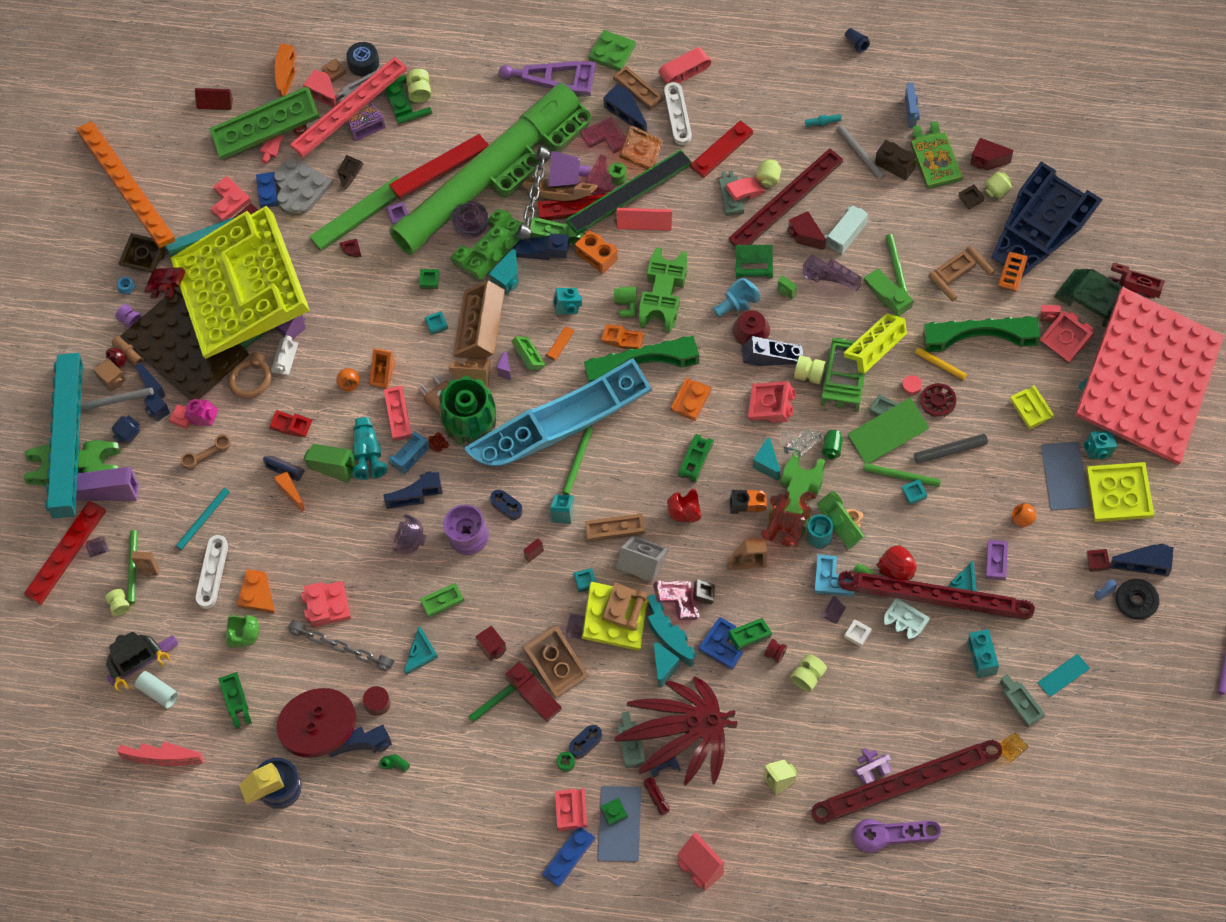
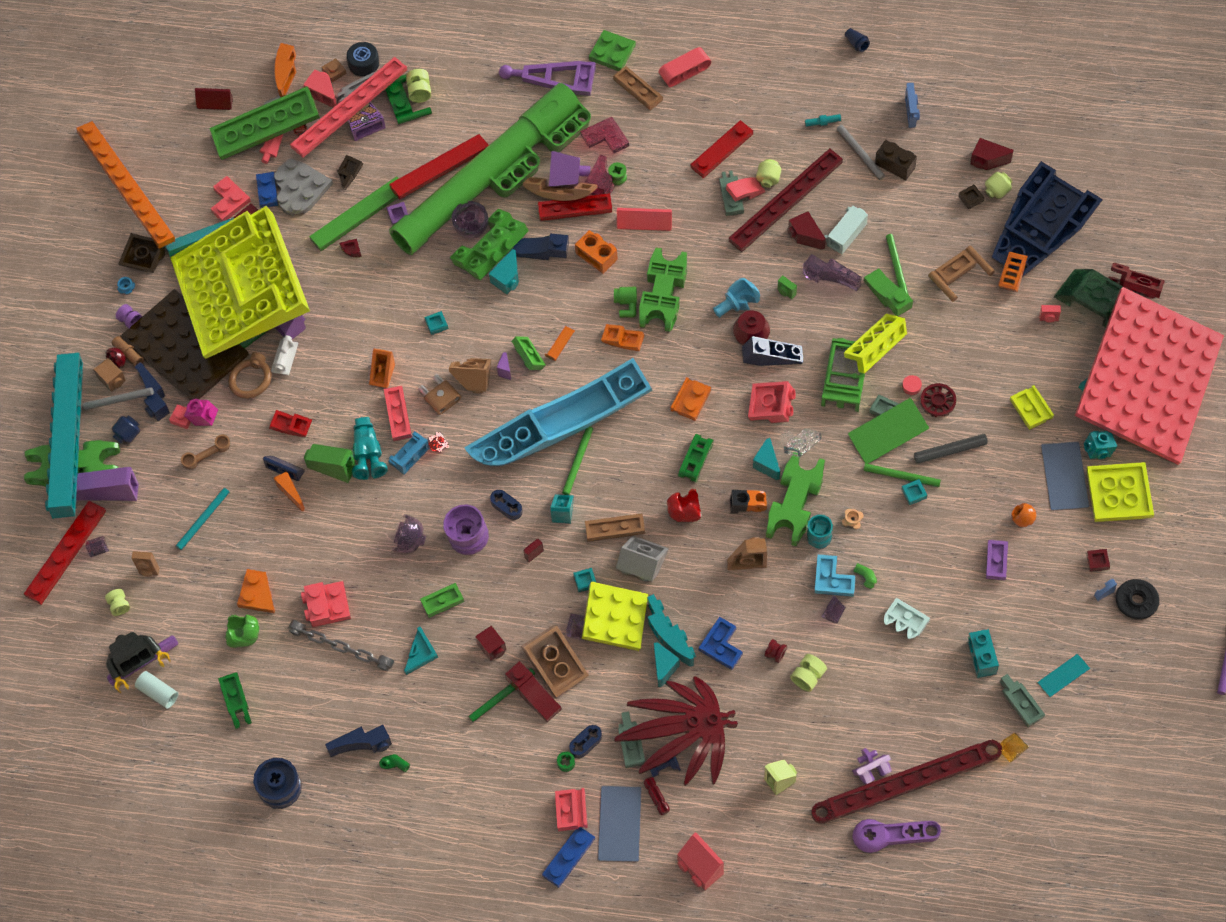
(132, 568): bright green bar -> none
(164, 281): dark red plate -> none
(166, 756): coral slope -> none
(211, 571): white plate -> none
(261, 783): light yellow slope -> none
(316, 722): dark red plate -> none
(348, 379): orange piece -> none
(376, 700): dark red piece -> none
(427, 485): dark blue slope -> none
(429, 278): green plate -> none
(467, 410): green wheel -> none
(479, 321): medium nougat slope -> none
(542, 155): flat silver piece -> none
(543, 228): bright green plate -> none
(567, 301): teal brick -> none
(614, 812): green plate -> none
(618, 604): medium nougat plate -> none
(622, 104): dark blue slope -> none
(628, 192): black tile -> none
(640, 148): clear orange plate -> none
(677, 113): white plate -> none
(677, 352): green arch -> none
(681, 594): clear pink plate -> none
(704, 592): dark brown plate -> none
(749, 634): green plate -> none
(754, 255): green plate -> none
(787, 521): clear red animal -> none
(810, 370): yellowish green wheel -> none
(832, 444): green brick -> none
(842, 522): bright green plate -> none
(858, 633): white plate -> none
(897, 563): red hair -> none
(935, 157): bright green tile -> none
(936, 594): dark red plate -> none
(940, 363): yellow bar -> none
(965, 579): teal tile -> none
(1019, 331): green arch -> none
(1067, 336): coral plate -> none
(1149, 559): dark blue slope -> none

